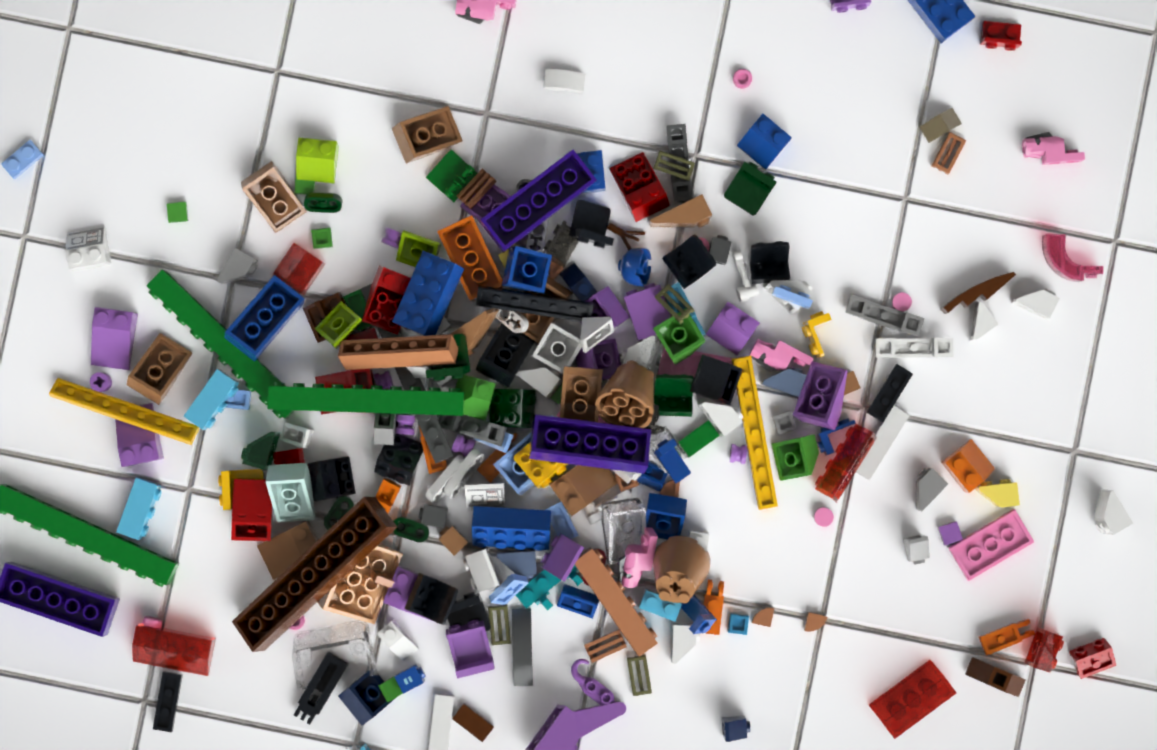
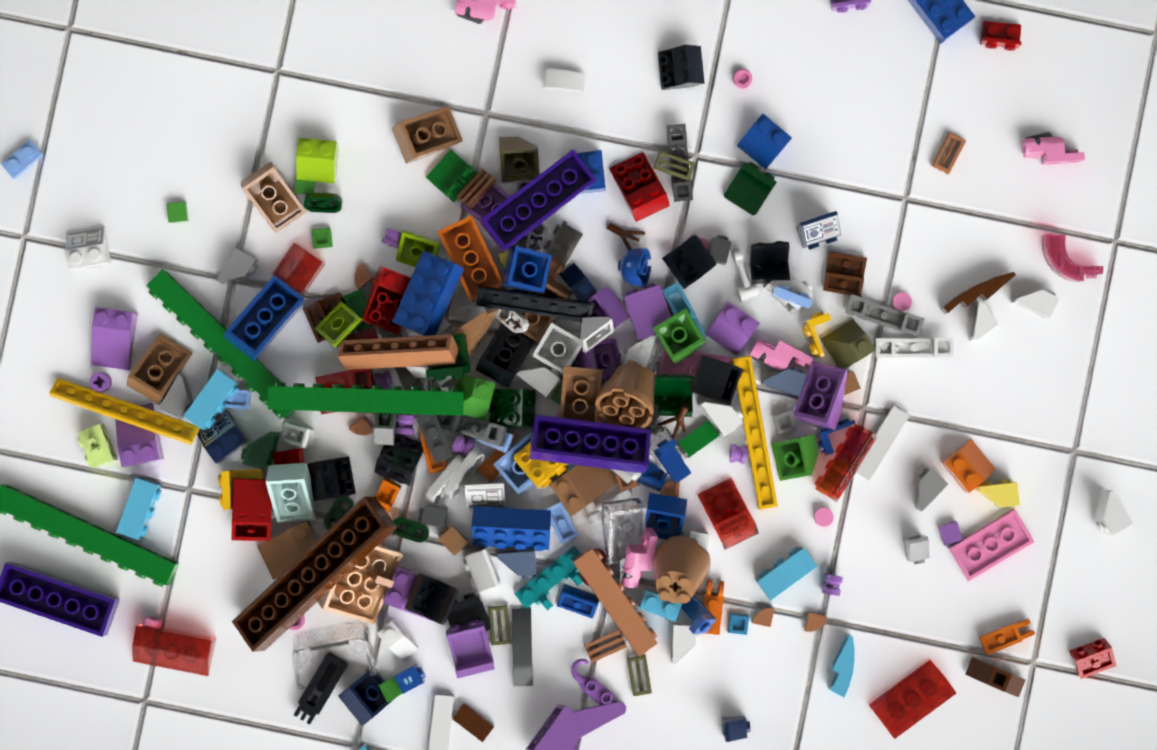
(97, 446): none -> yellowish green brick
(167, 701): black plate -> none
(178, 398): none -> light grey slope
(223, 438): none -> dark blue slope
(362, 276): none -> nougat tile
(362, 427): none -> nougat tile
(508, 589): light blue plate -> none
(518, 159): none -> olive slope
(561, 556): medium lavender slope -> none
(591, 224): black bracket -> none
(679, 418): none -> reddish brown plant
(681, 67): none -> black slope
(684, 314): olive tile -> none
(687, 215): medium nougat slope -> none
(728, 513): none -> clear red slope
(785, 572): none -> medium azure brick
(819, 230): none -> slope
(832, 580): none -> medium lavender wheel
(843, 666): none -> medium azure slope
(844, 273): none -> reddish brown slope
(848, 344): none -> olive slope
(889, 393): black plate -> none
(940, 125): dark tan slope -> none
(1044, 650): clear red slope -> none

